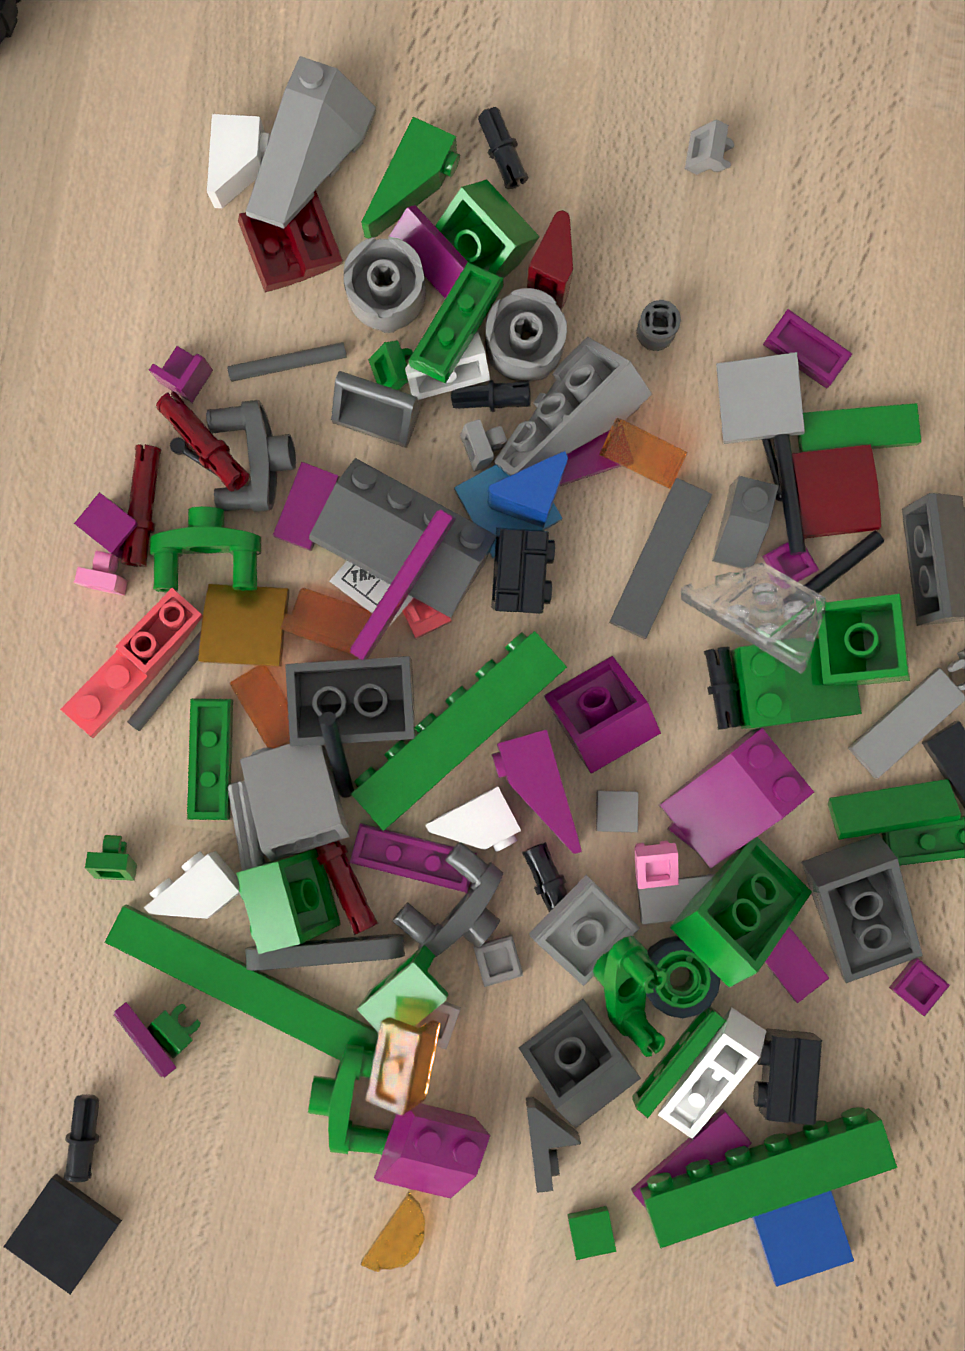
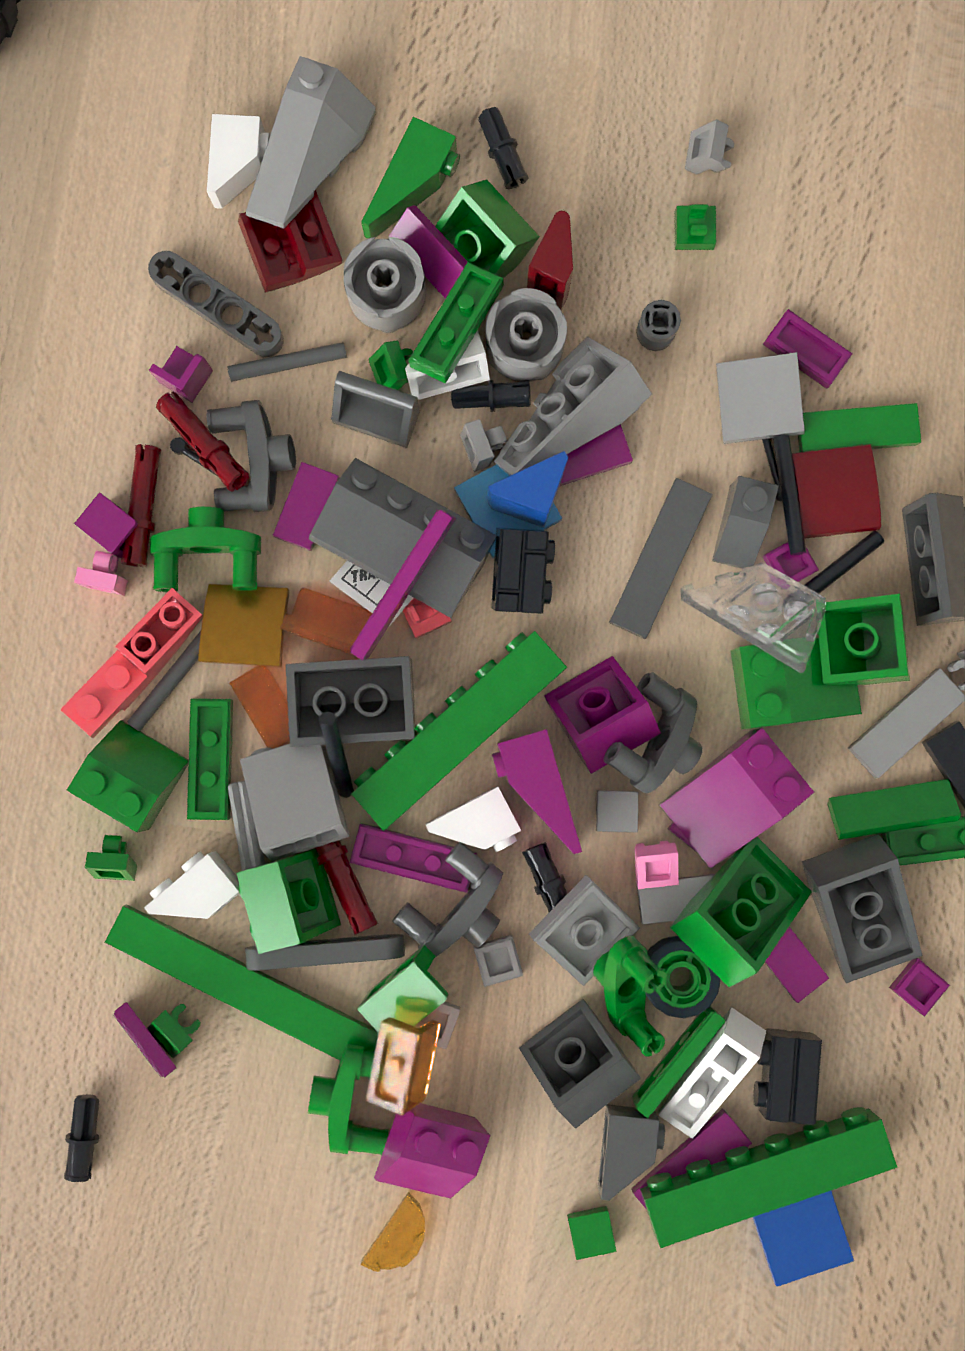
(62, 1233): black tile -> none
(128, 776): none -> green slope
(216, 303): none -> dark grey beam
(547, 1132): dark grey slope -> none
(627, 1147): none -> dark grey slope
(643, 453): clear orange tile -> none
(667, 750): none -> dark grey connector
(695, 227): none -> green tile
(723, 688): black pin -> none

